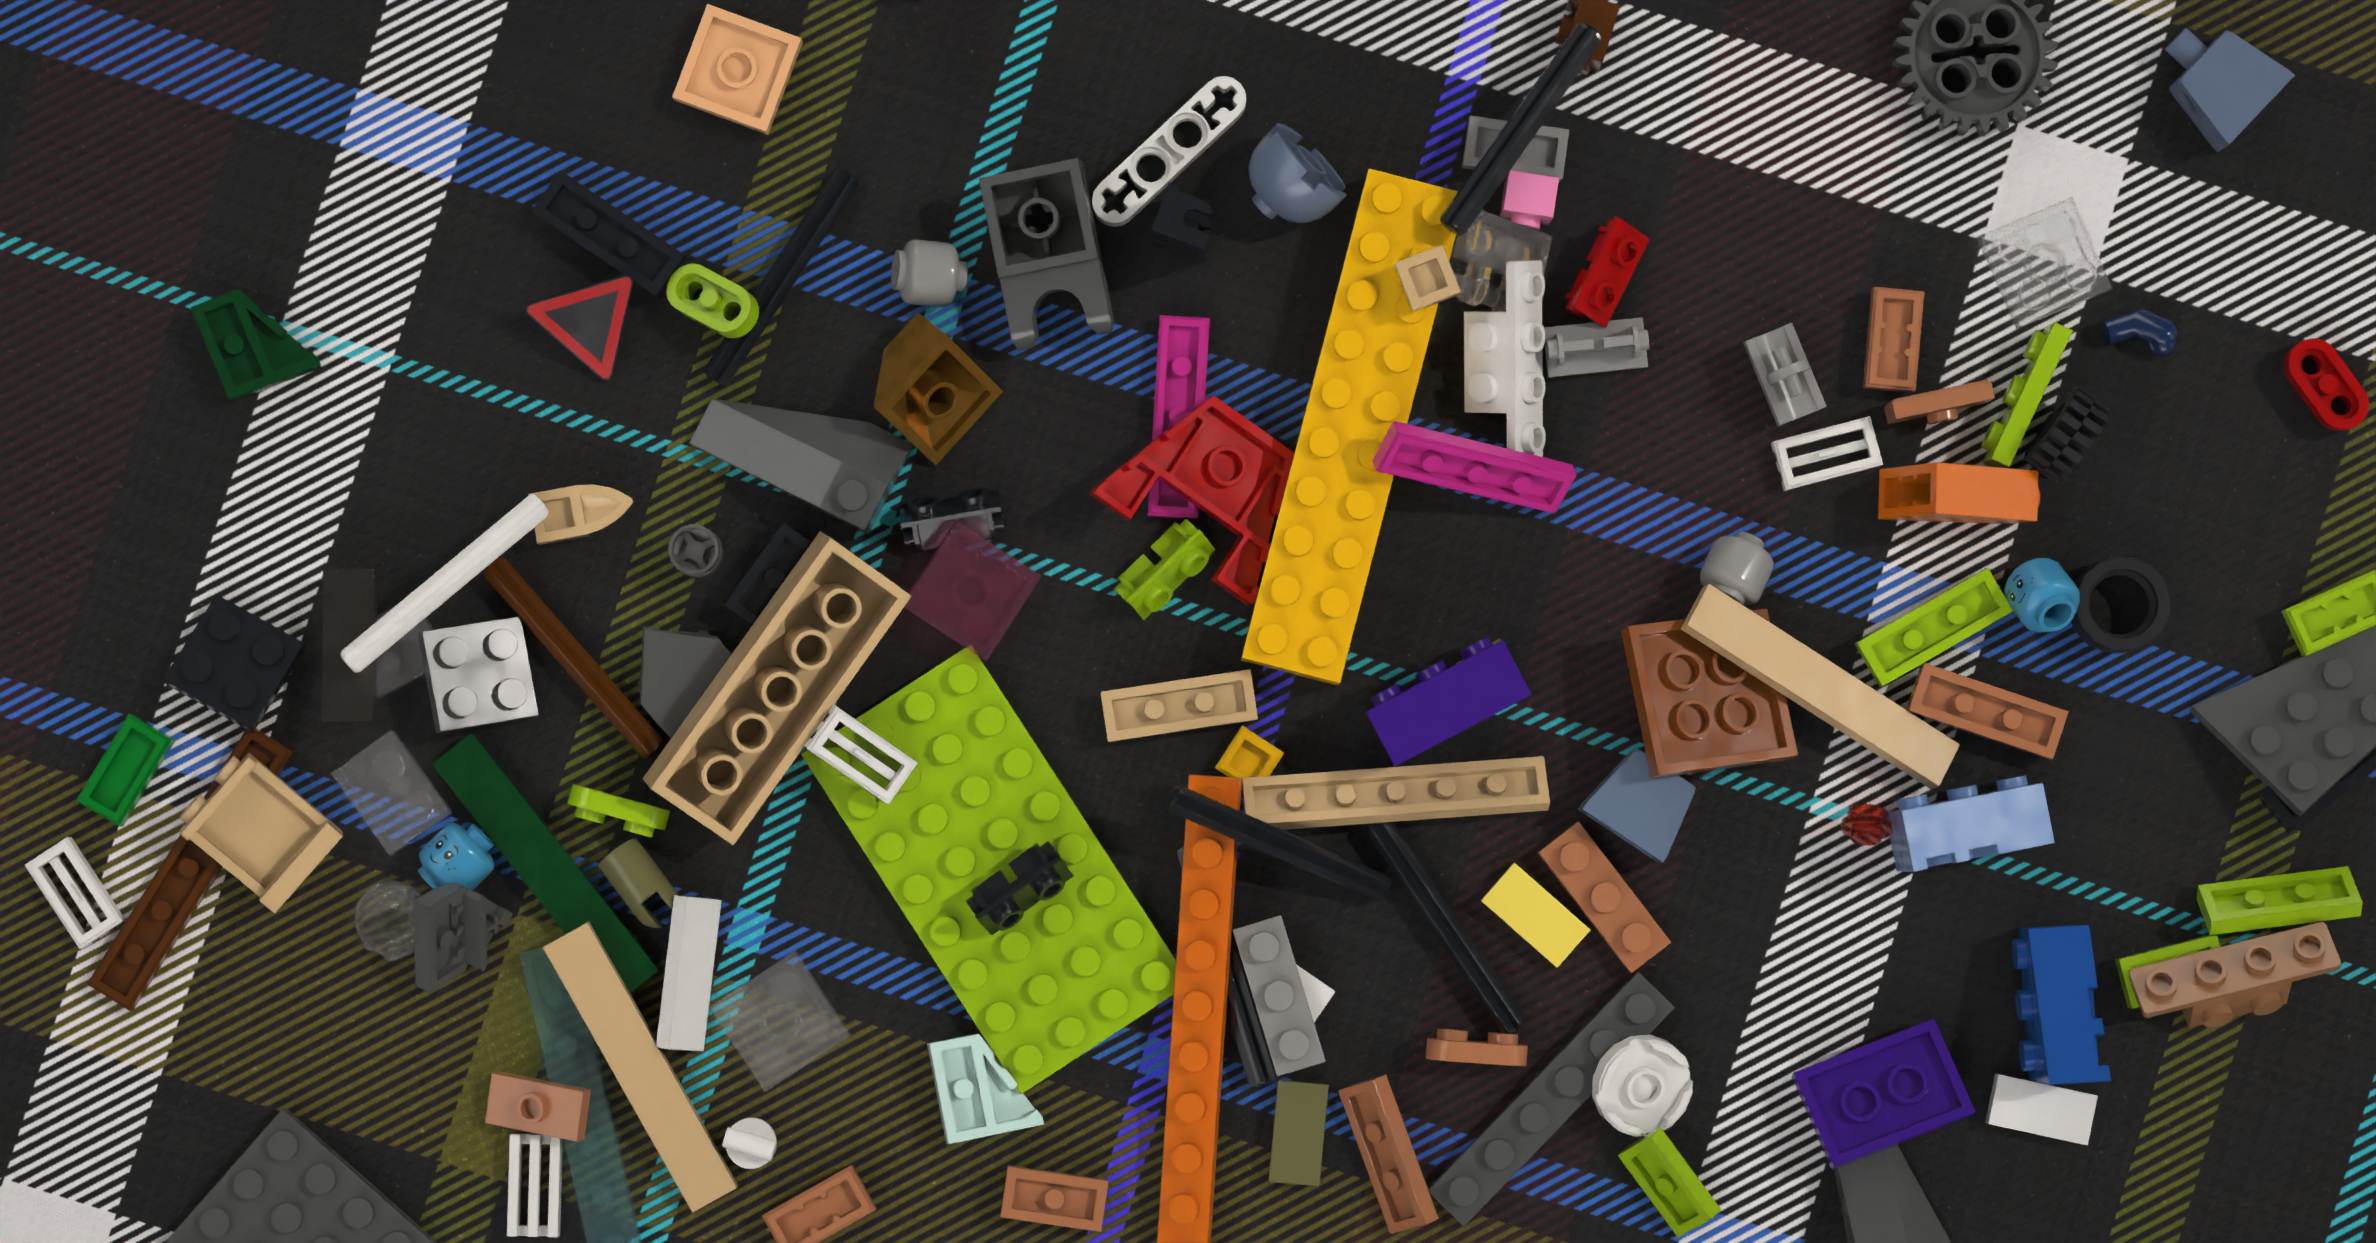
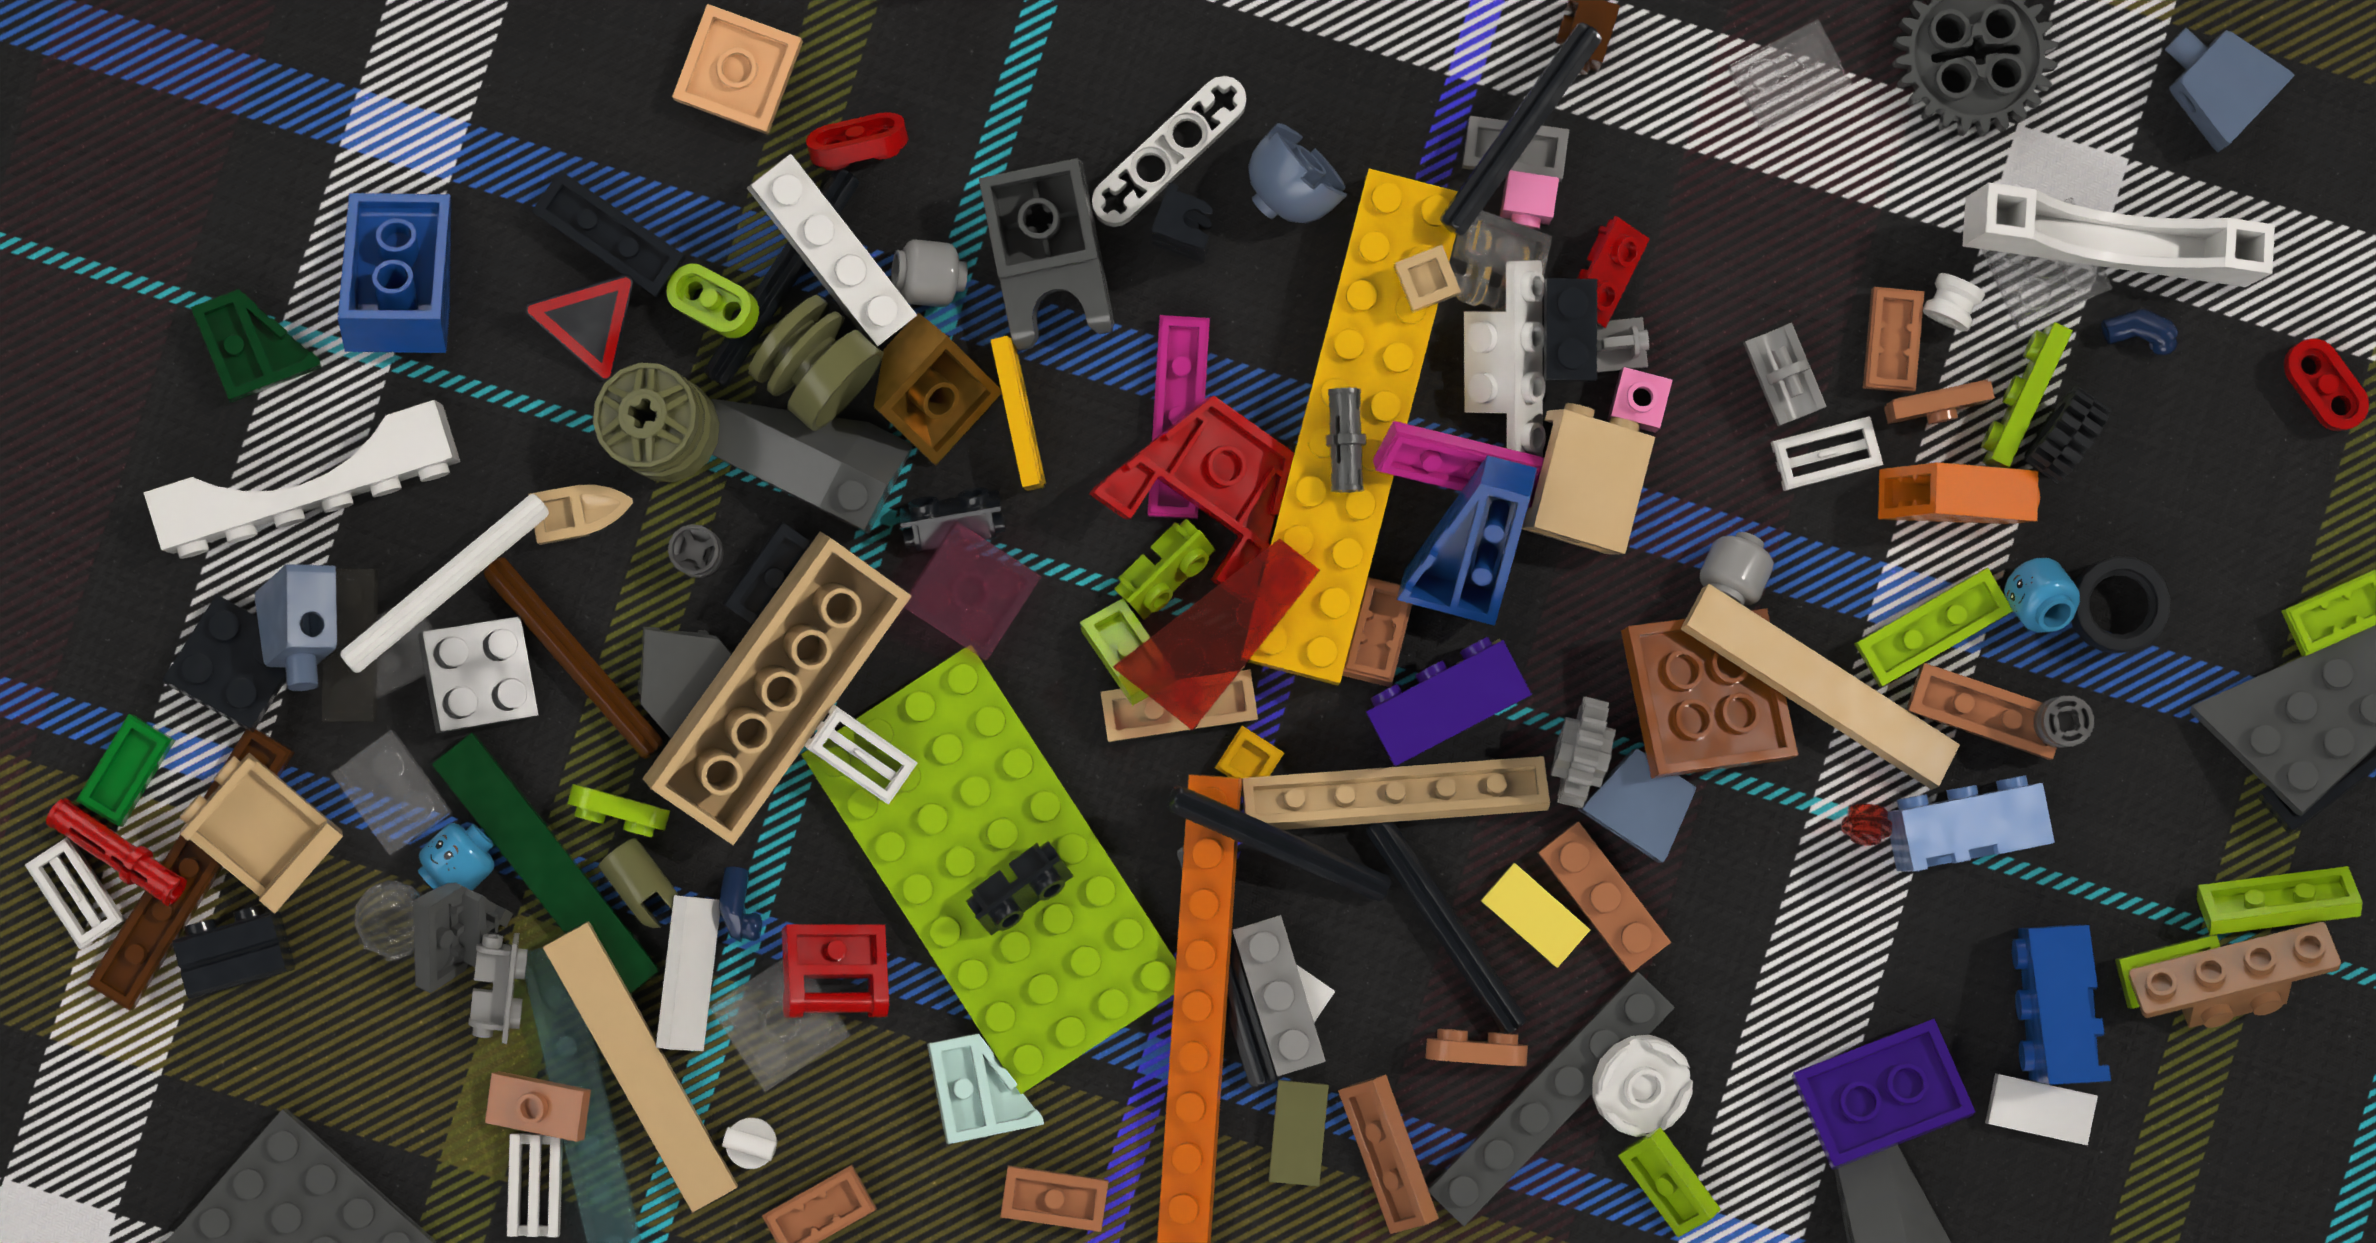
(131, 863): none -> red pin
(233, 953): none -> black brick
(298, 621): none -> sand blue torso
(396, 273): none -> blue slope
(402, 447): none -> white arch
(497, 1007): none -> light grey hinge
(677, 440): none -> olive wheel
(732, 906): none -> dark blue arm
(806, 354): none -> olive wheel
(831, 250): none -> white brick
(834, 953): none -> red plate
(857, 140): none -> red plate
(1018, 413): none -> yellow tile
(1114, 635): none -> lime plate
(1211, 642): none -> clear red wing
(1345, 440): none -> dark grey pin
(1378, 634): none -> nougat plate
(1473, 546): none -> blue wedge
(1570, 330): none -> black plate
(1583, 752): none -> light grey gear
(1590, 480): none -> tan panel
(1624, 407): none -> bright pink plate
(1789, 75): none -> clear plate
(1953, 302): none -> white wheel
(2044, 227): none -> white arch
(2055, 725): none -> flat silver wheel

